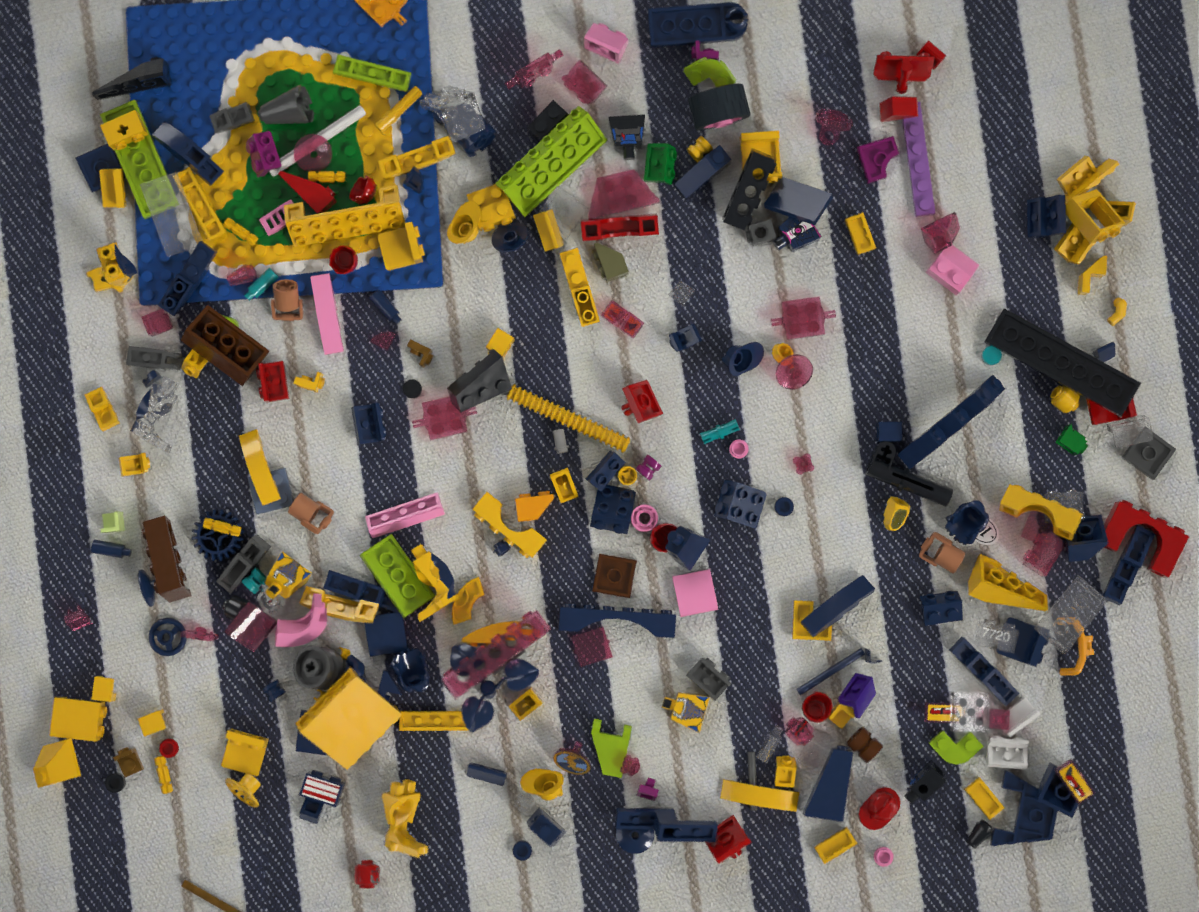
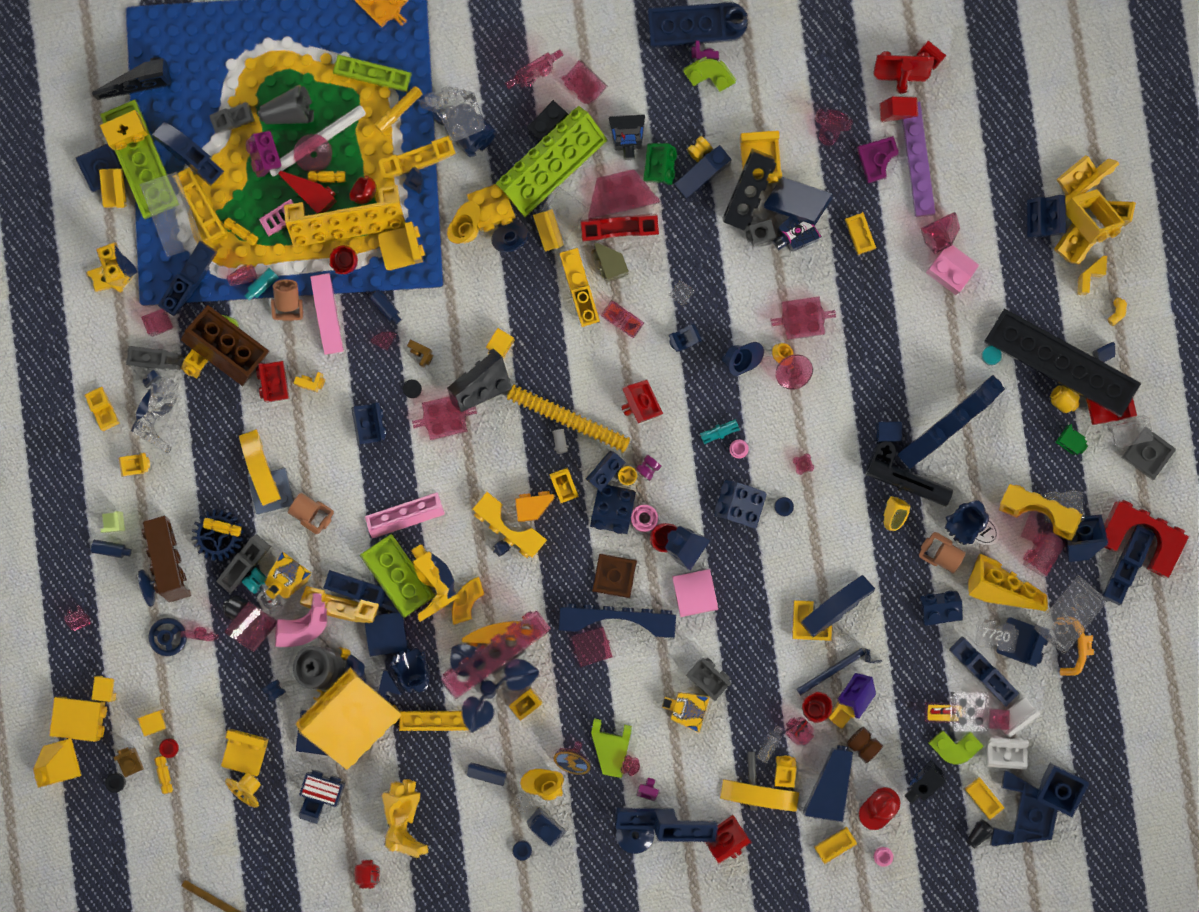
(605, 42): bright pink slope -> none
(719, 106): black wheel -> none
(1074, 781): slope -> none

